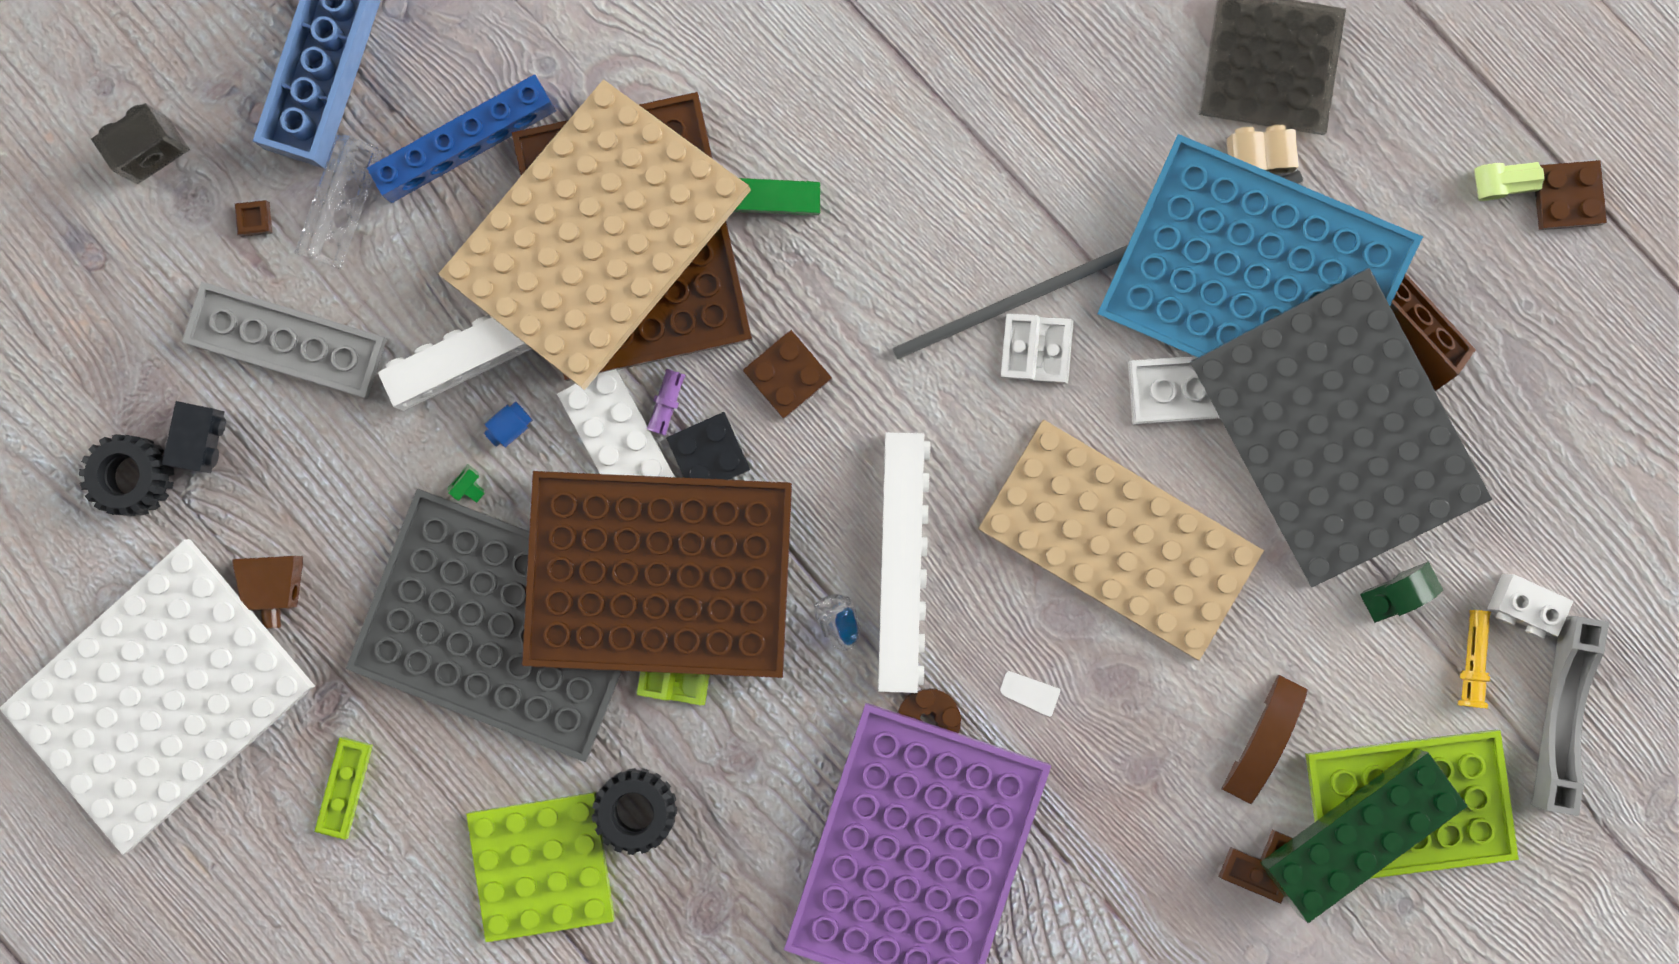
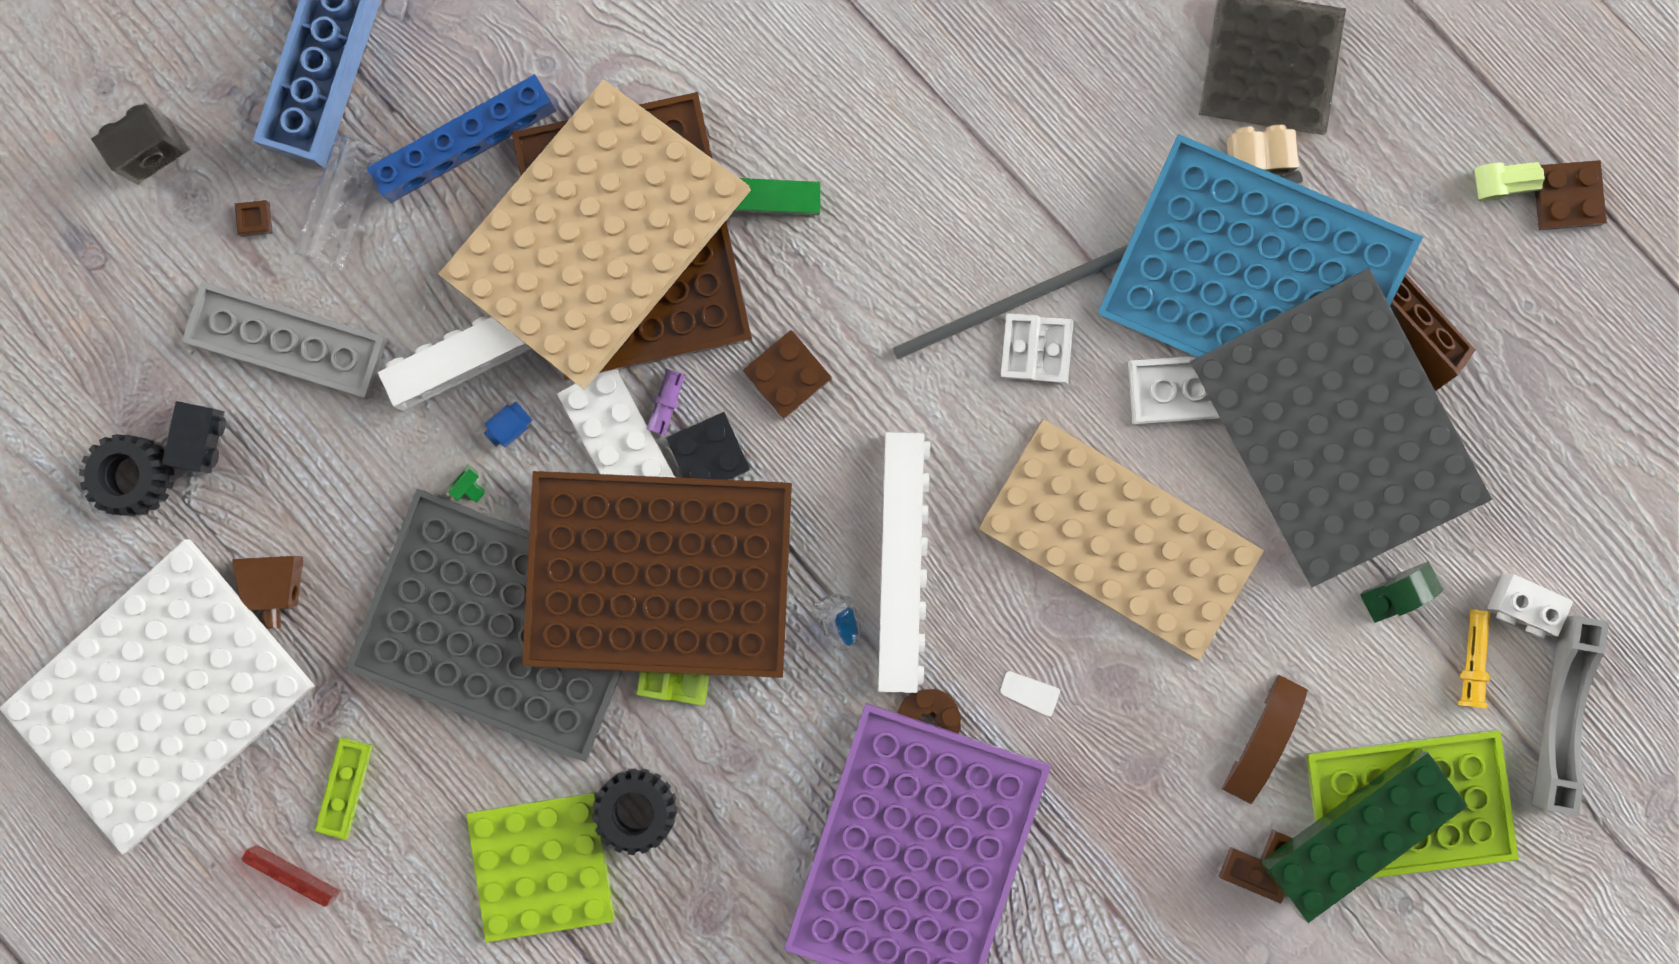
(290, 875): none -> clear red tile

